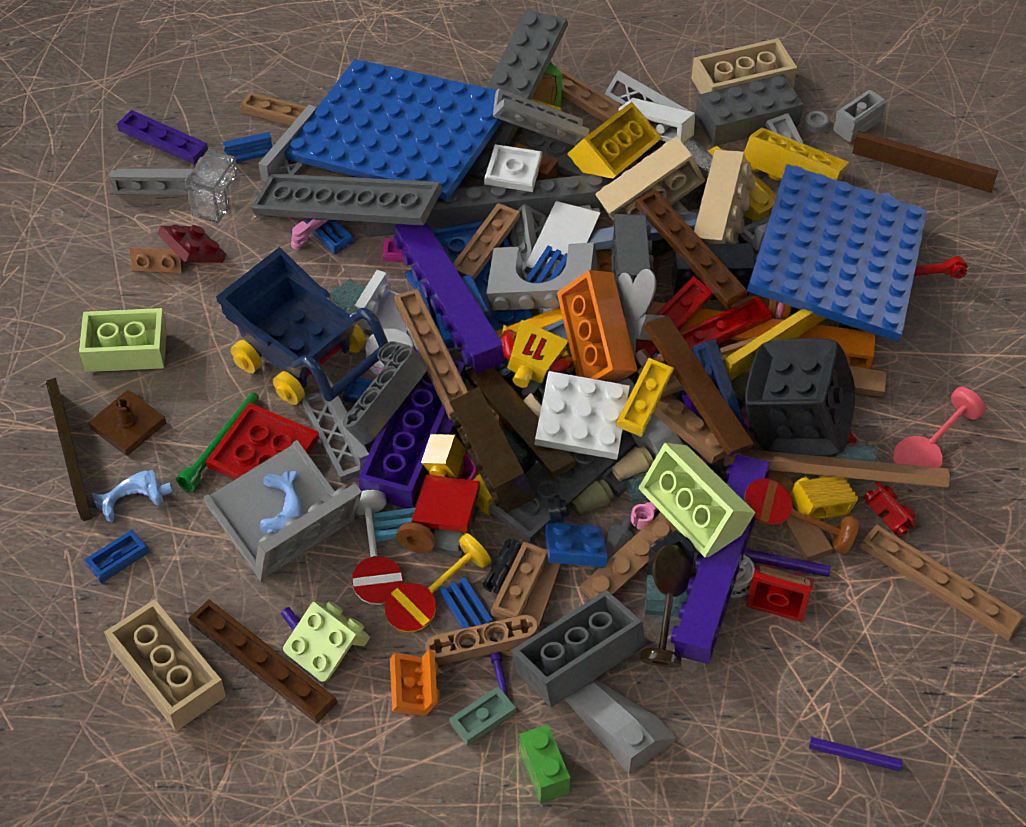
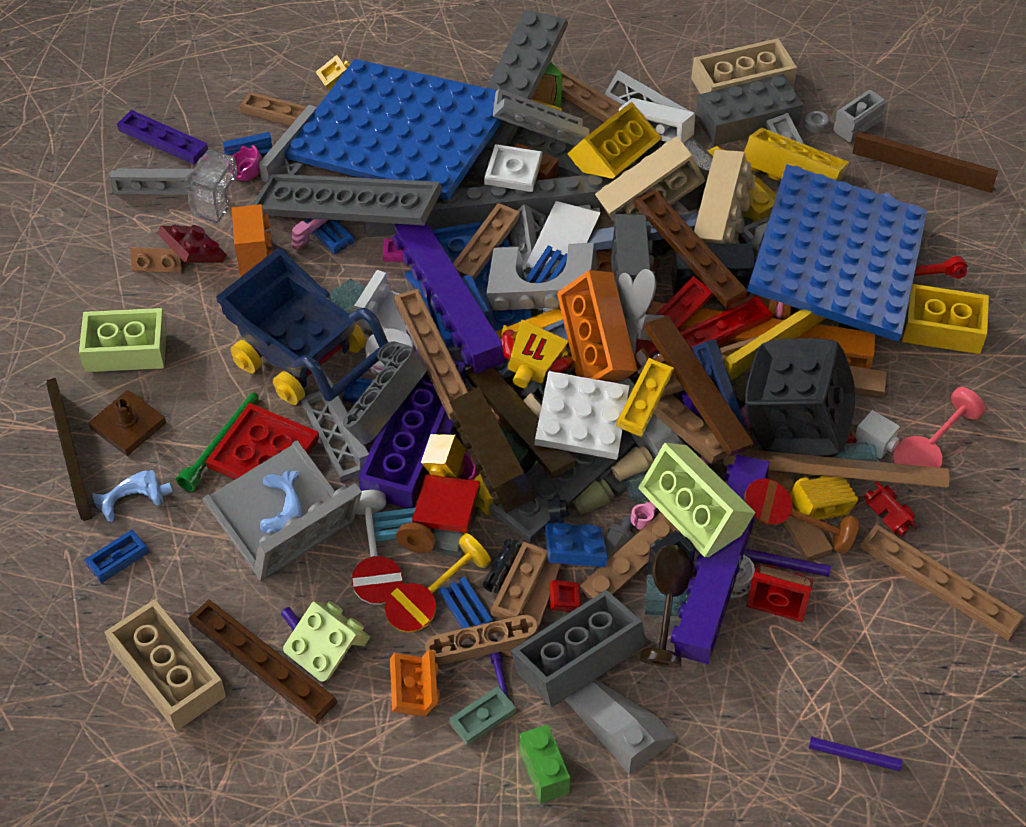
(247, 163): none -> dark pink hair
(250, 236): none -> orange brick
(332, 71): none -> yellow bracket
(564, 595): none -> red tile
(878, 431): none -> white brick
(946, 319): none -> yellow brick

